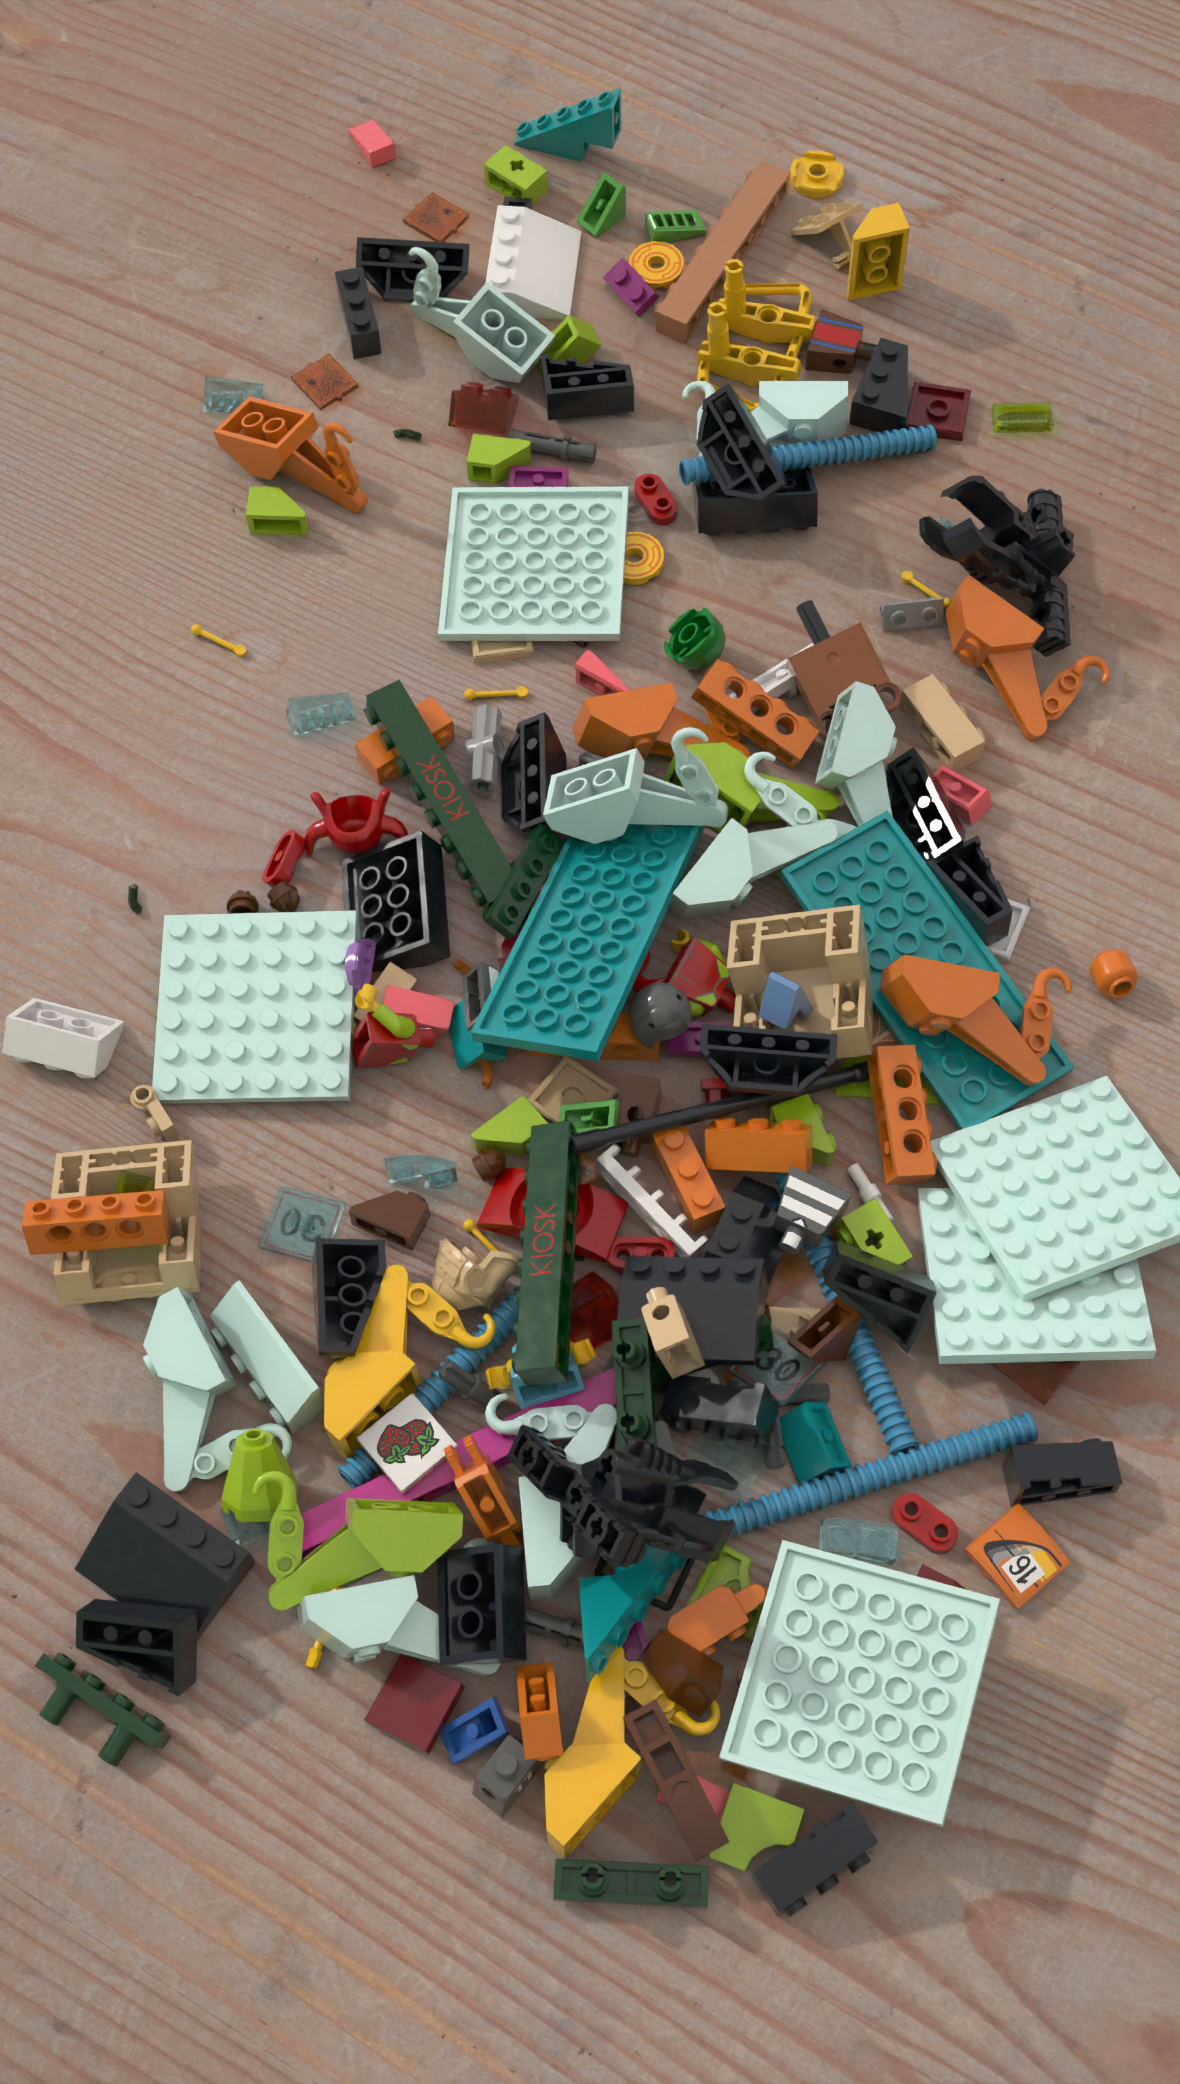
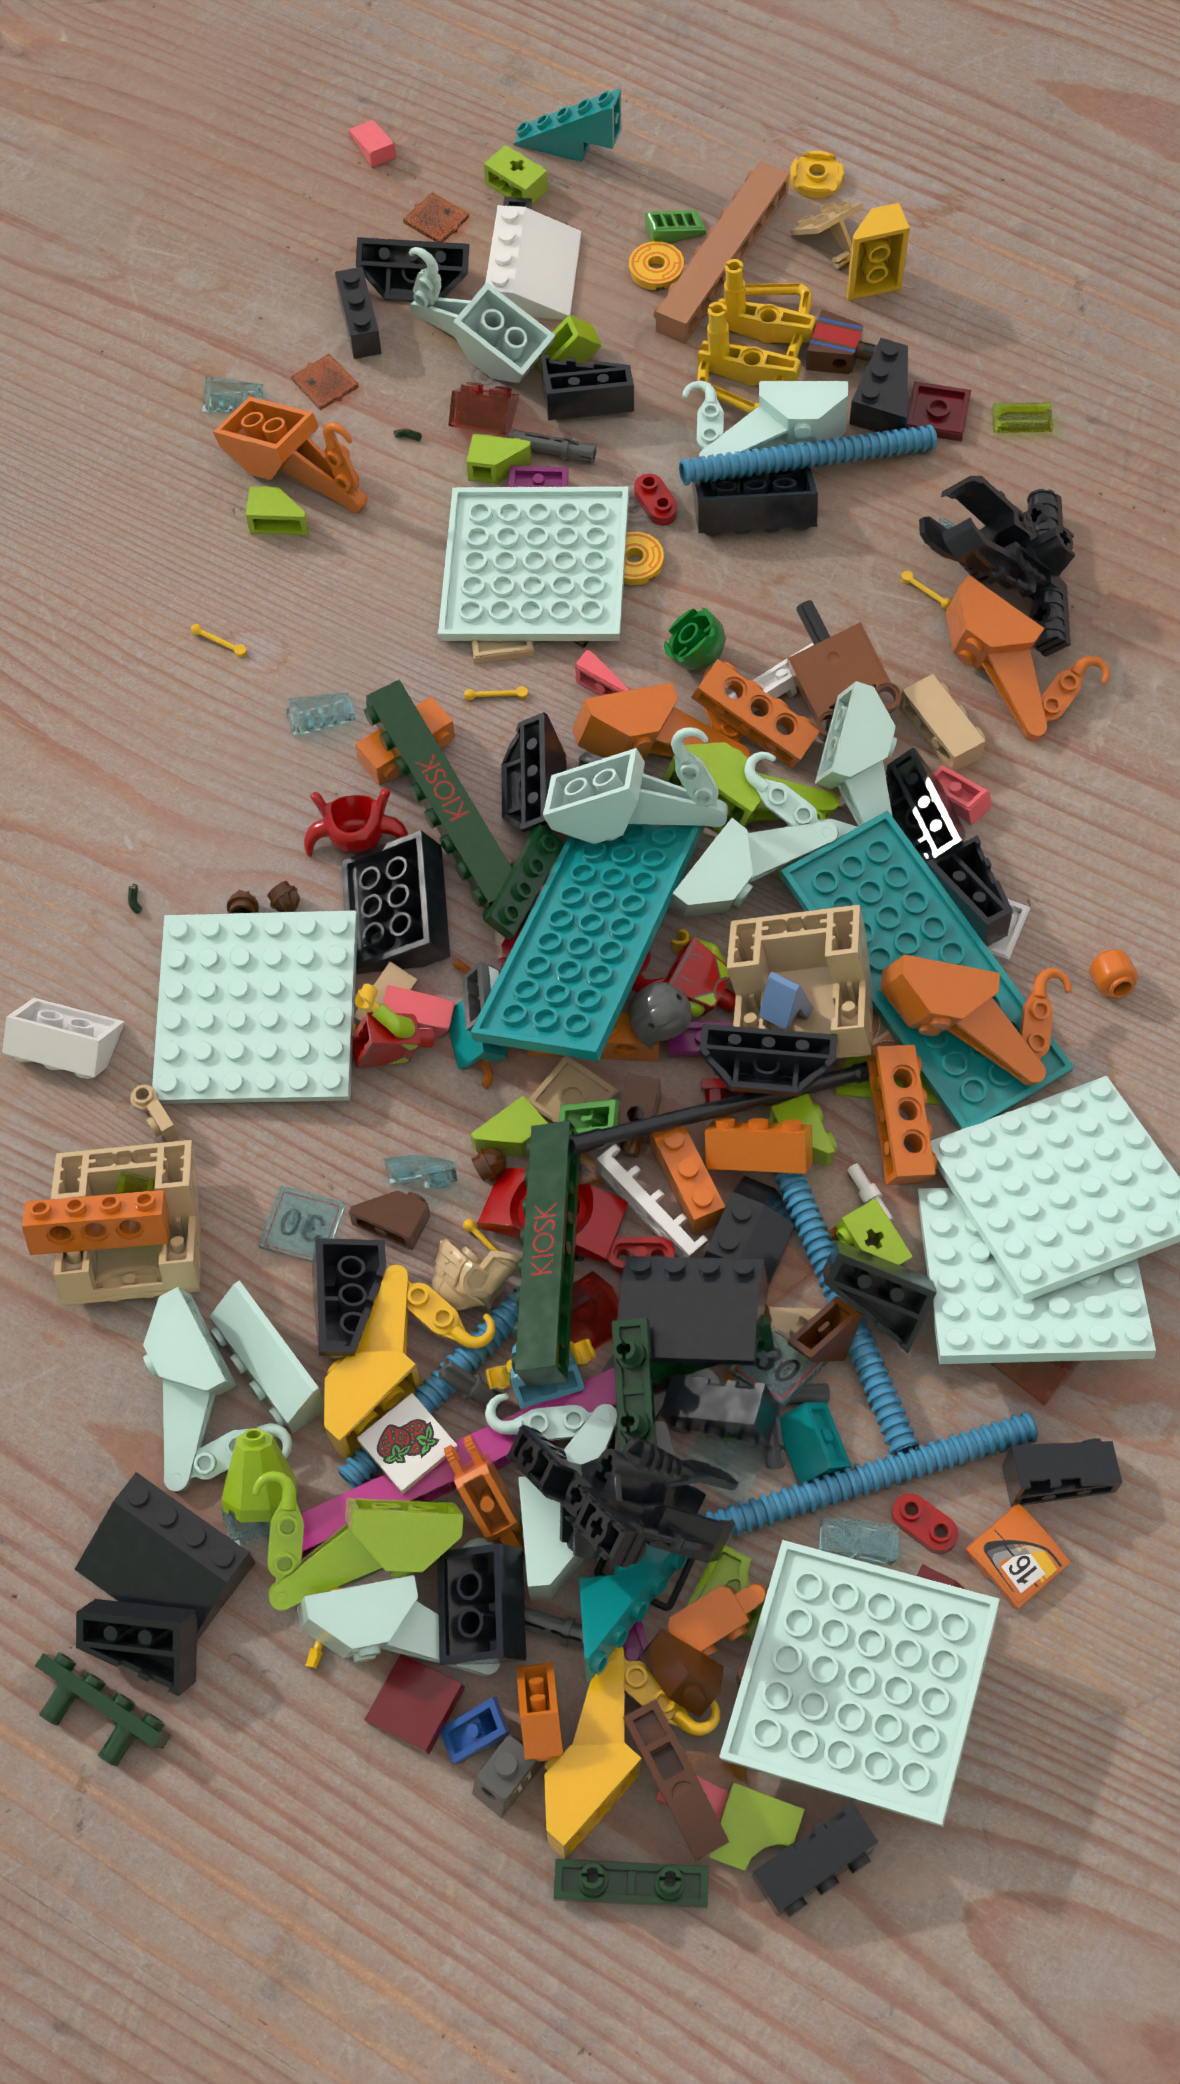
(282, 861): red plate -> none
(360, 963): medium lavender tile -> none
(484, 750): light grey piece -> none
(604, 207): bright green slope -> none
(630, 287): magenta plate -> none
(671, 1333): tan torso -> none
(737, 448): black wedge -> none
(808, 1210): dark grey torso -> none
(912, 614): light grey hinge -> none

